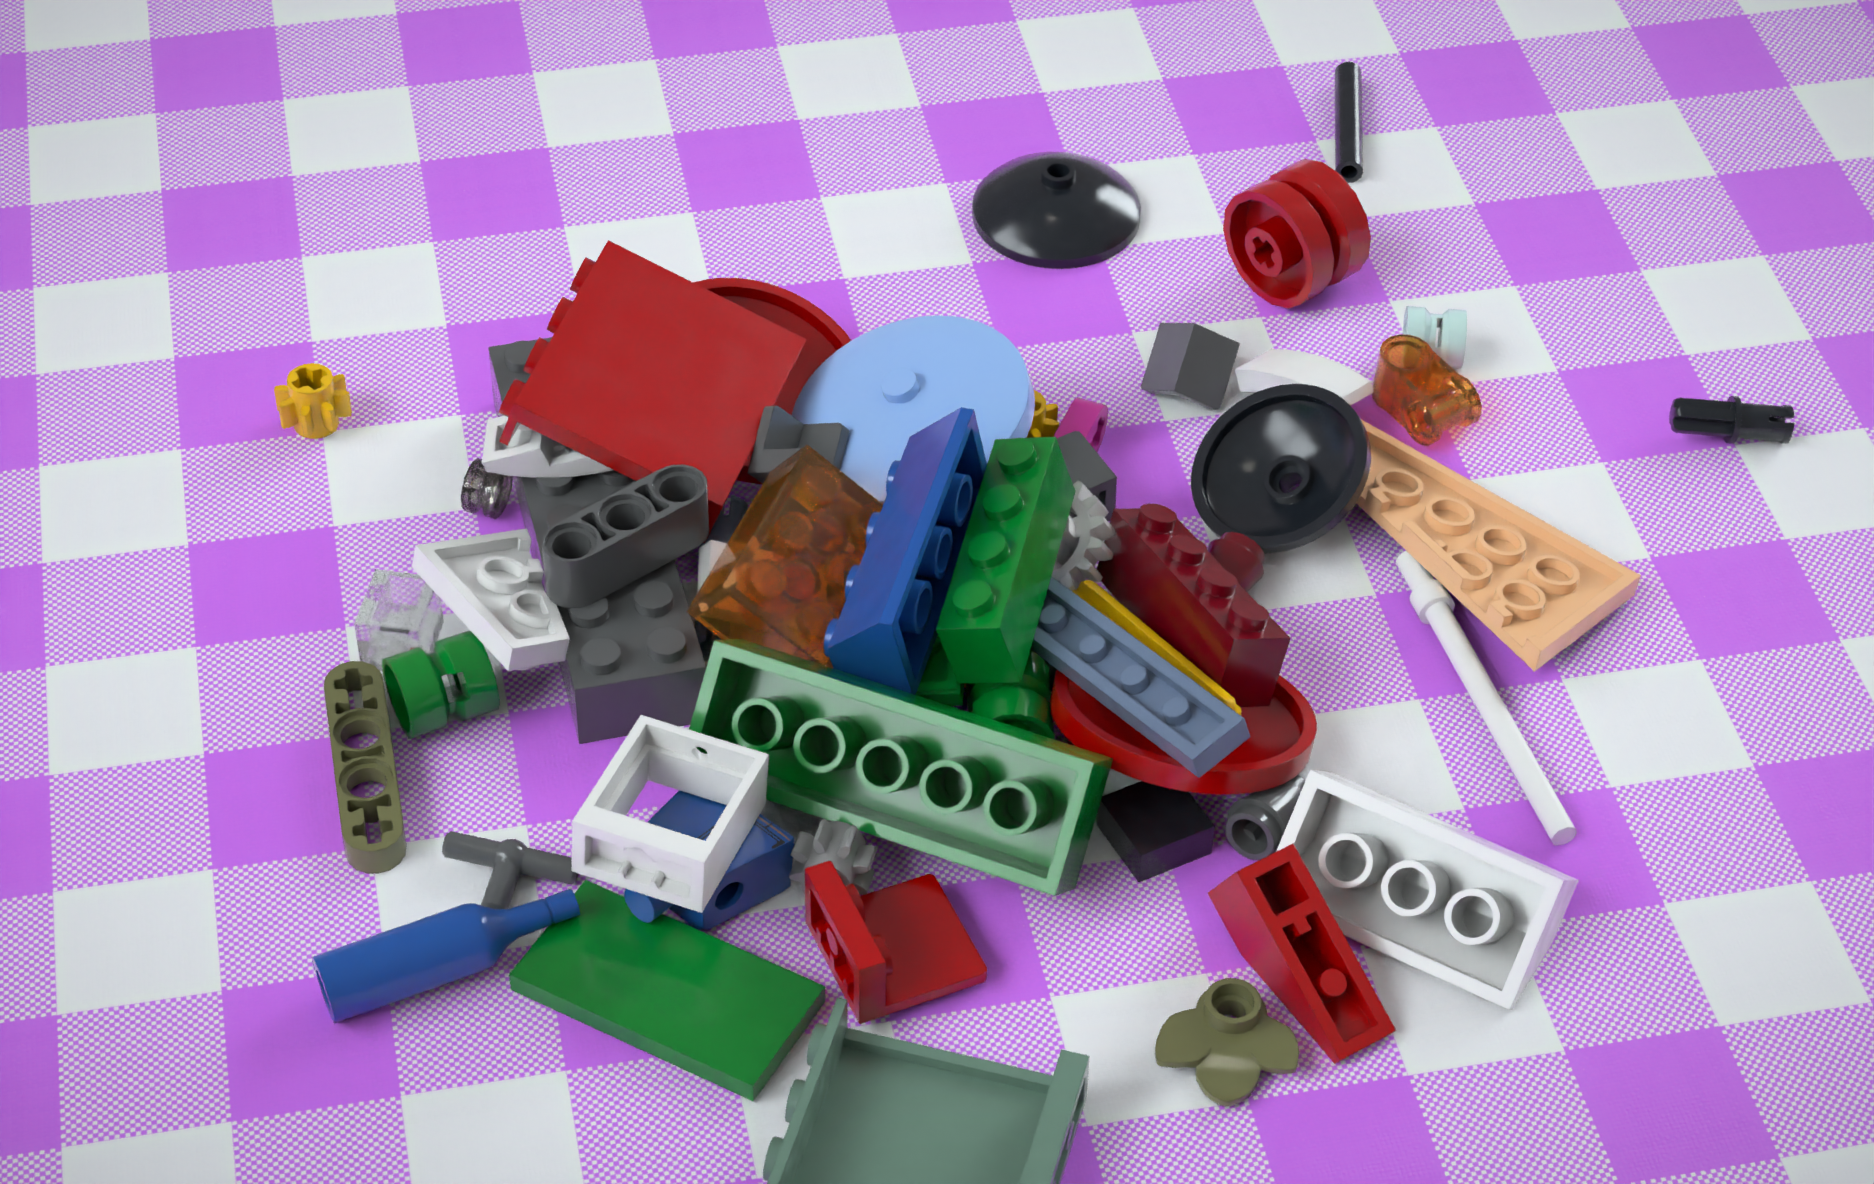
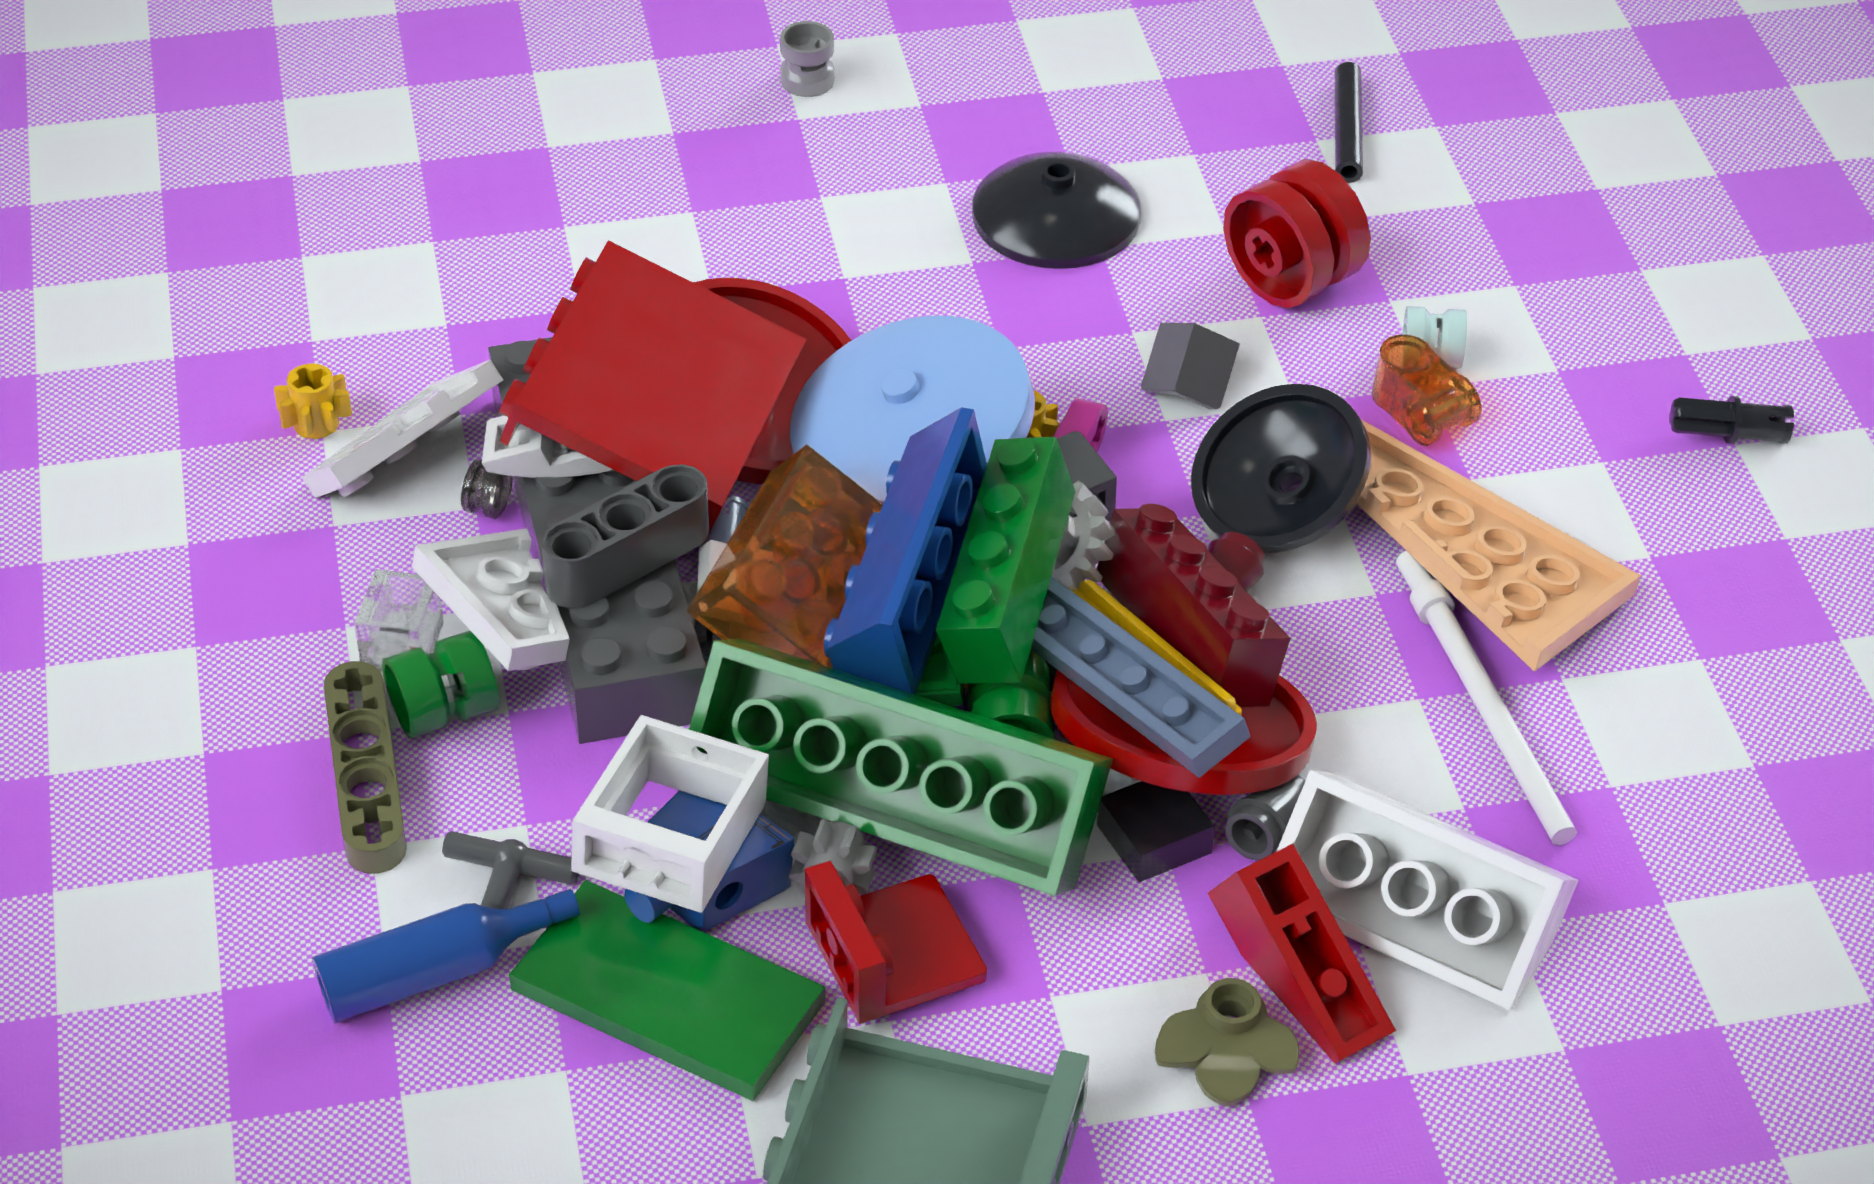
(397, 432): none -> white wing
(783, 435): dark grey panel -> none
(807, 57): none -> light grey wheel
(1297, 367): white slope -> none

